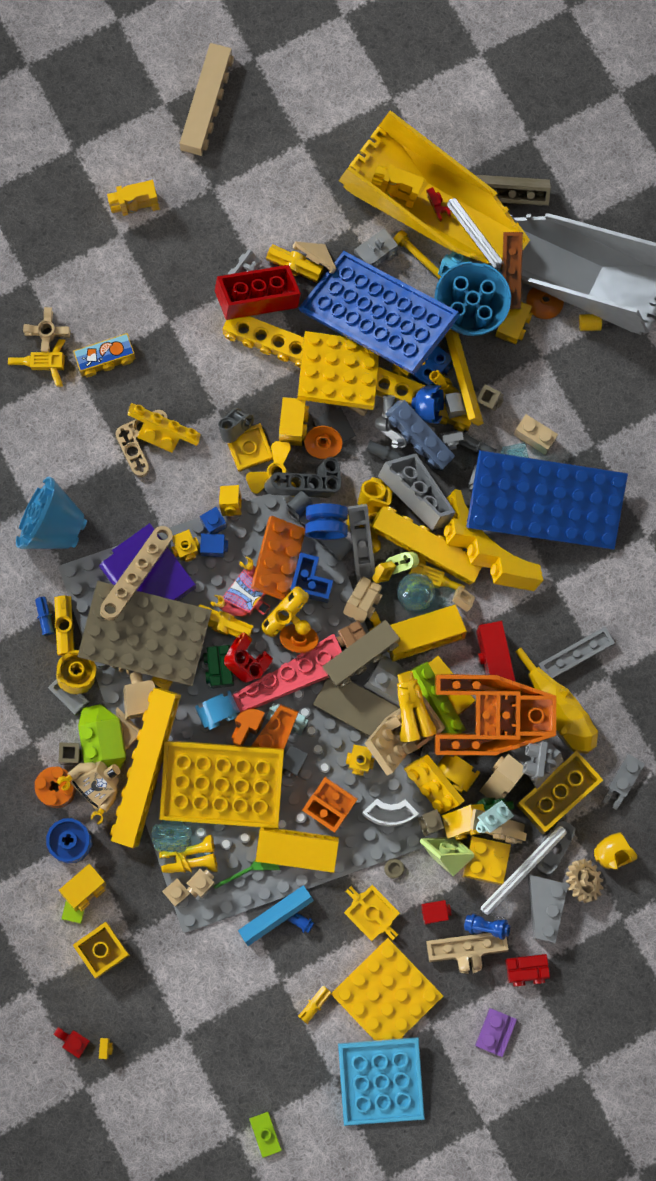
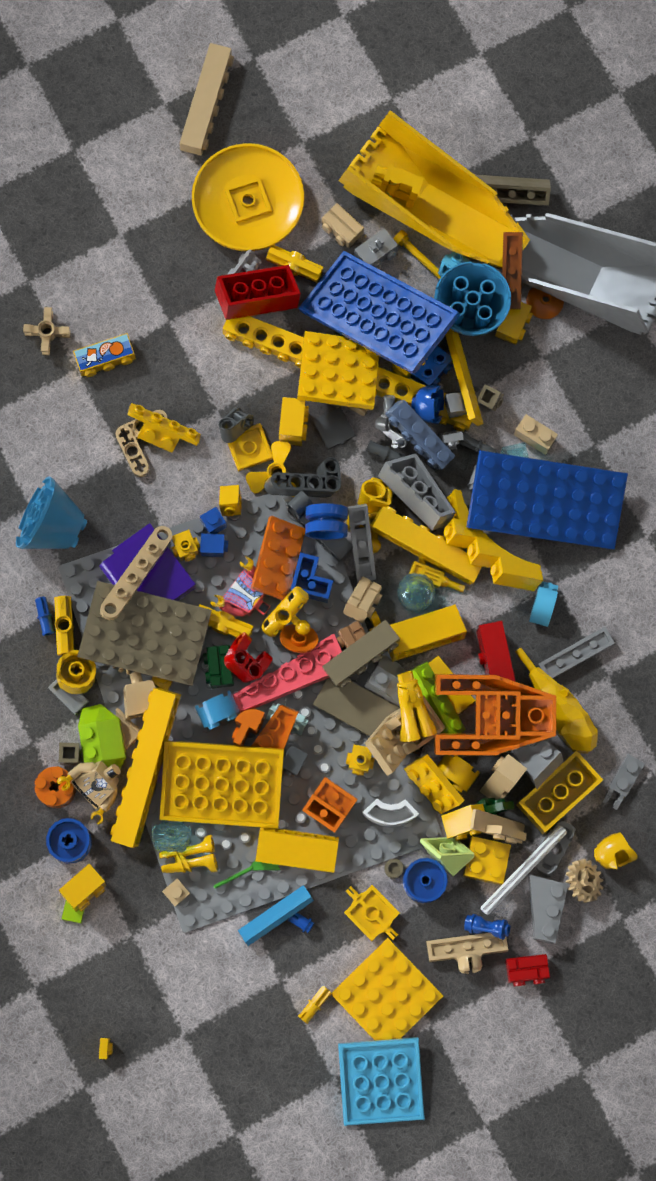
(44, 361): yellow piece -> none
(74, 1042): red plate -> none
(101, 950): yellow brick -> none
(133, 198): yellow hips -> none
(200, 883): tan brick -> none
(242, 173): none -> yellow dish
(265, 1134): lime plate -> none
(317, 253): tan tile -> none
(323, 448): orange dish -> none
(342, 226): none -> tan brick
(383, 572): yellow plate -> none
(403, 566): yellowish green beam -> none
(413, 880): none -> blue wheel
(430, 823): dark tan brick -> none
(435, 200): red plate -> none
(435, 912): red brick -> none
(446, 384): yellow pin -> none
(463, 599): tan plate -> none
(475, 233): axle -> none
(493, 818): light aqua hinge -> none
(495, 1032): medium lavender plate -> none
(541, 763): light grey hips -> none
(544, 604): none -> medium azure brick
(589, 322): yellow piece -> none

